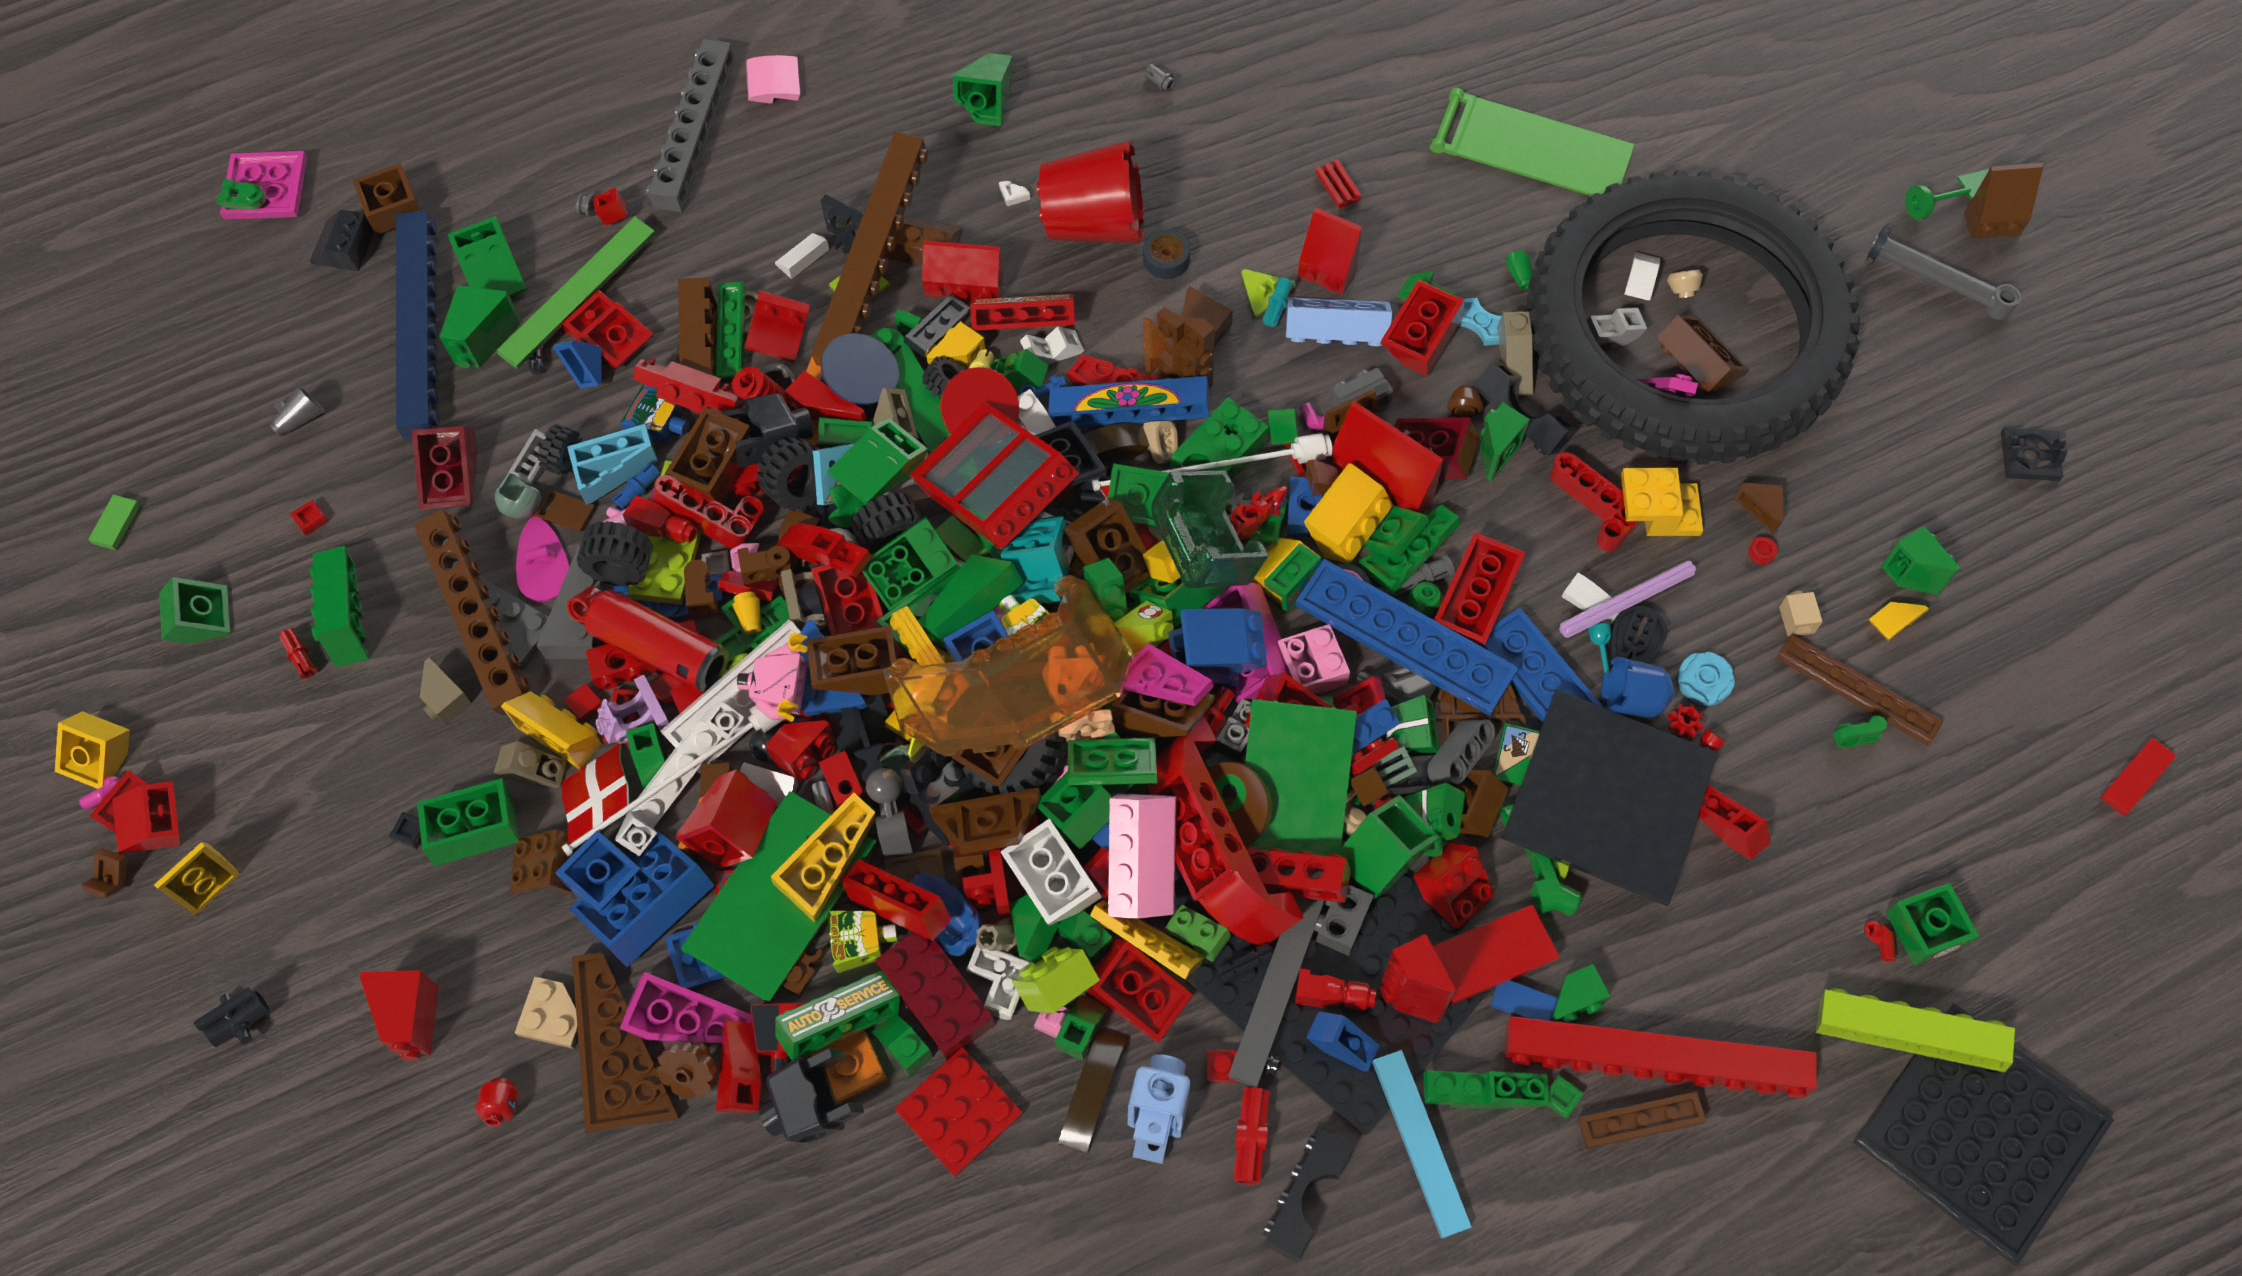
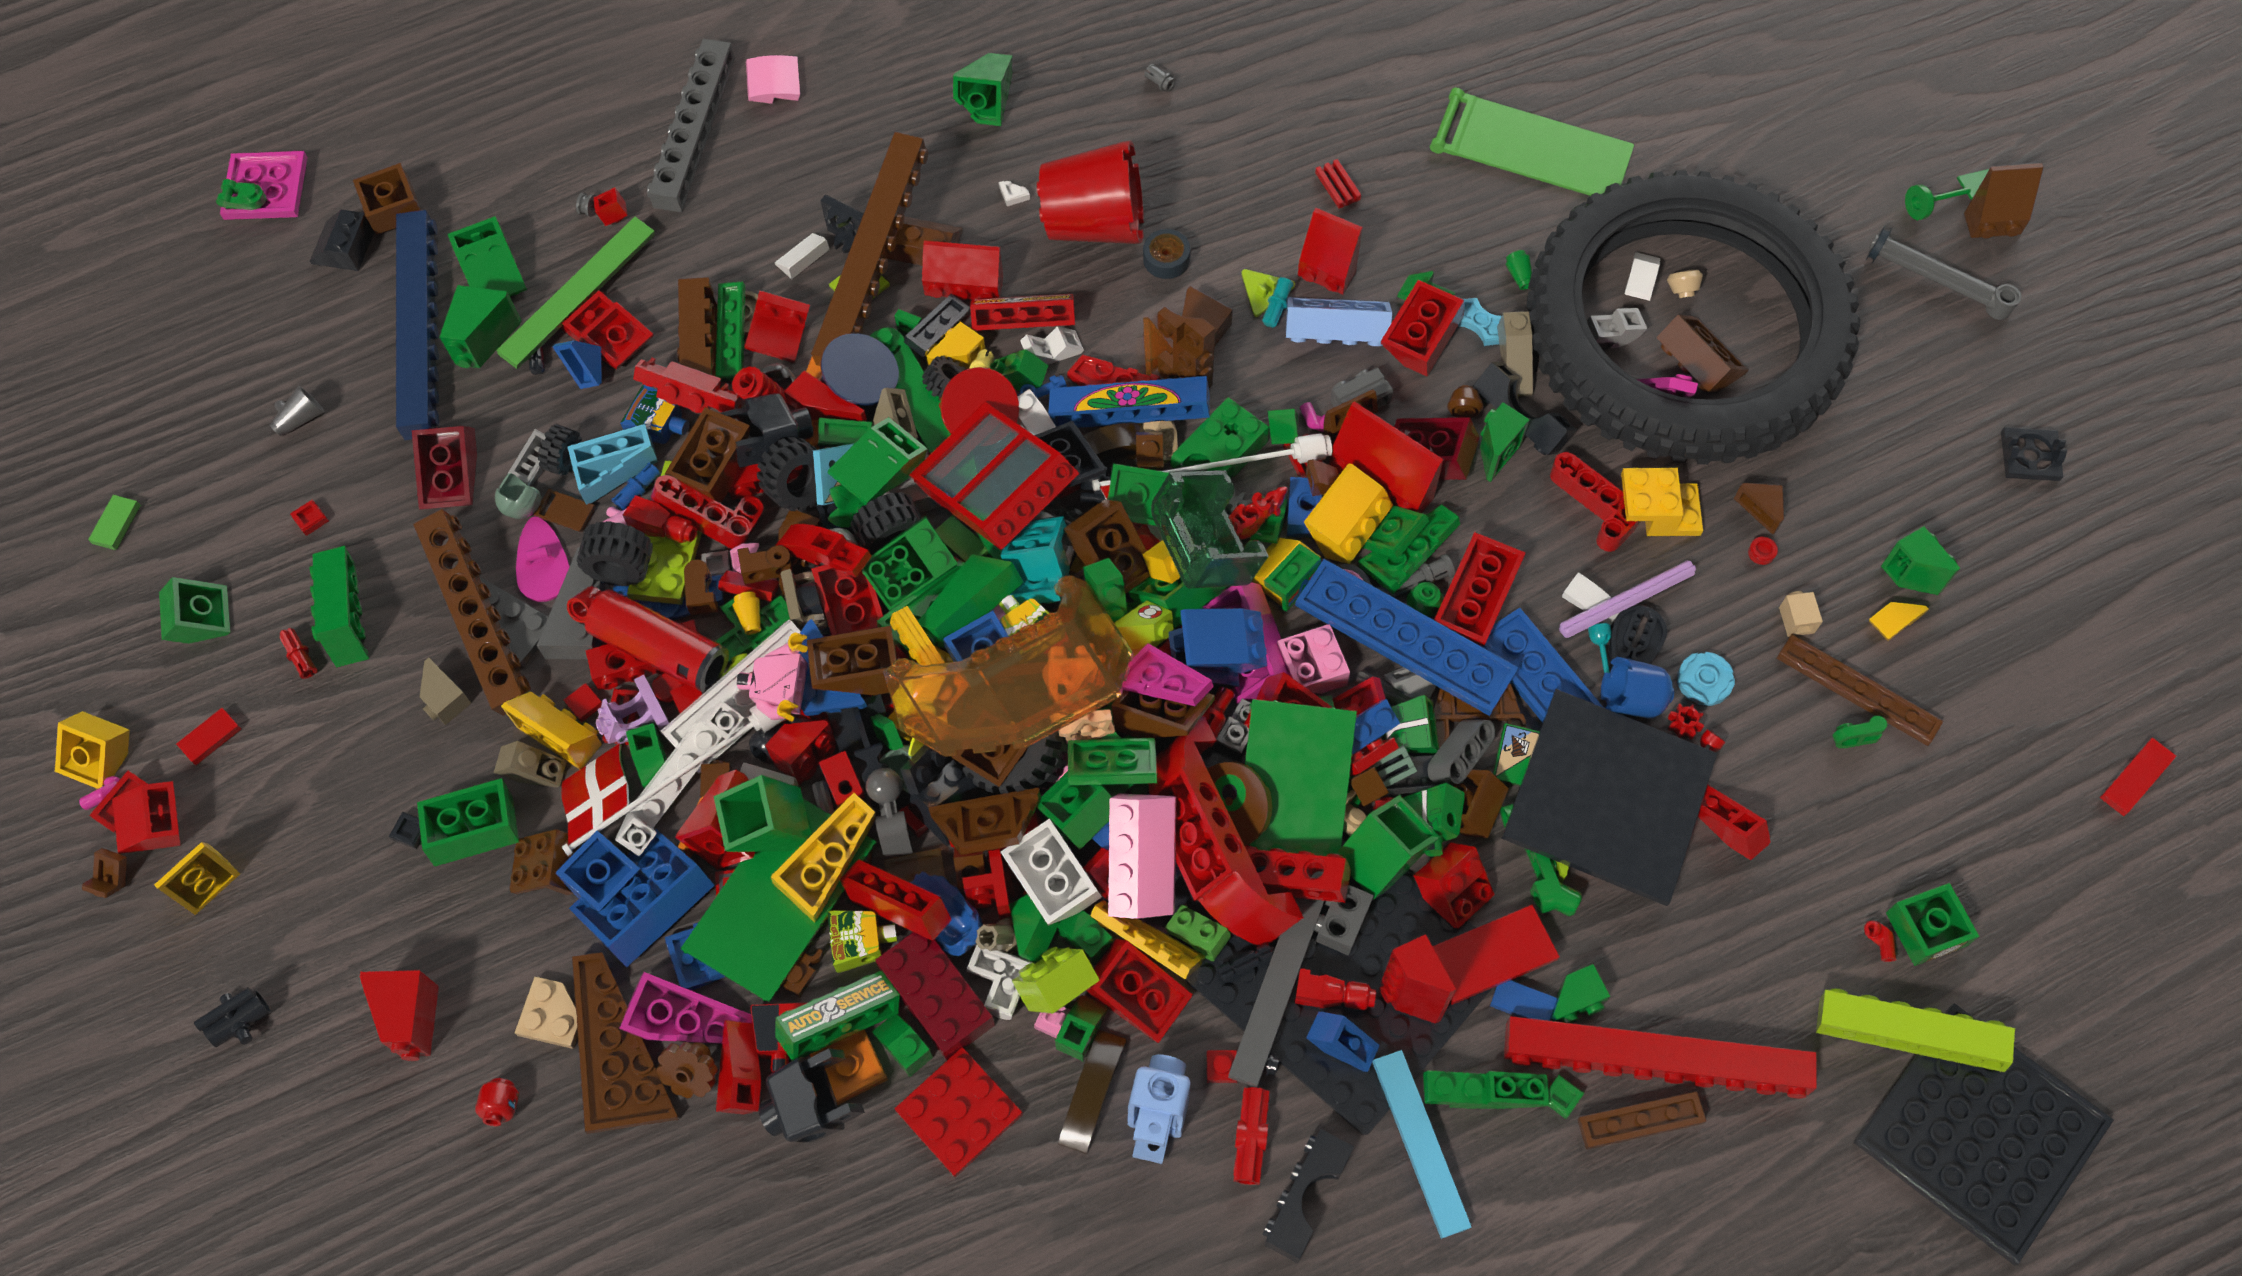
(208, 736): none -> red tile
(762, 816): none -> green slope
(886, 732): none -> green tile
(1149, 450): none -> reddish brown slope

